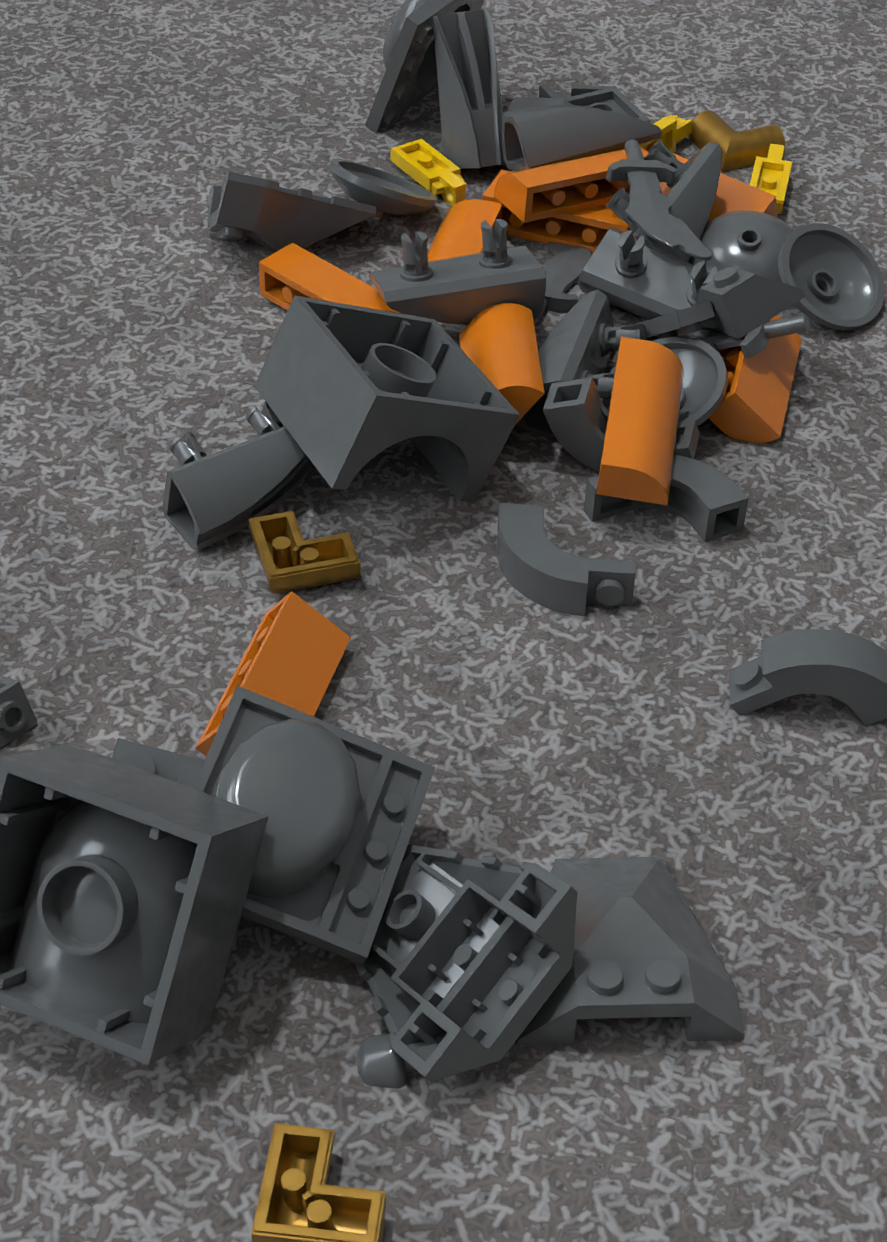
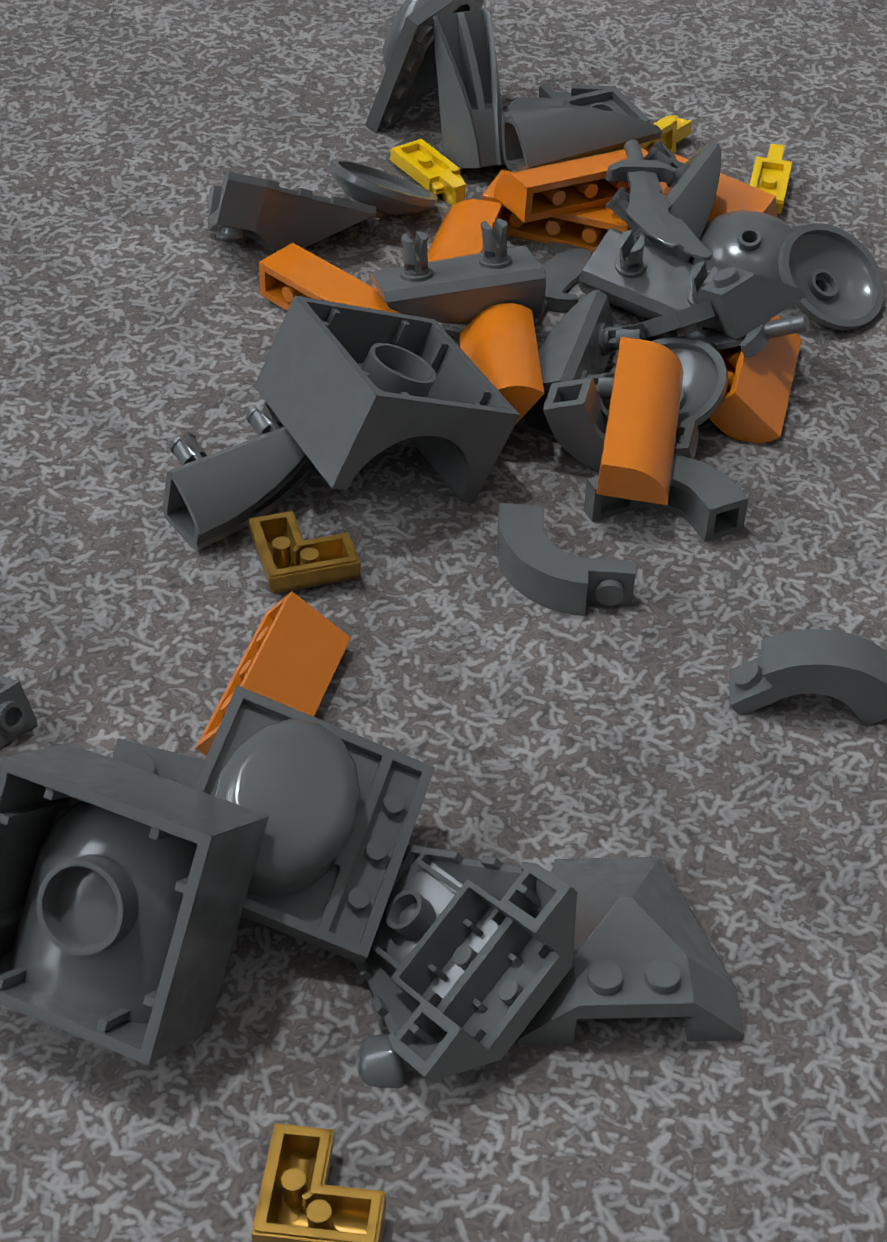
(737, 148): pearl gold brick -> none

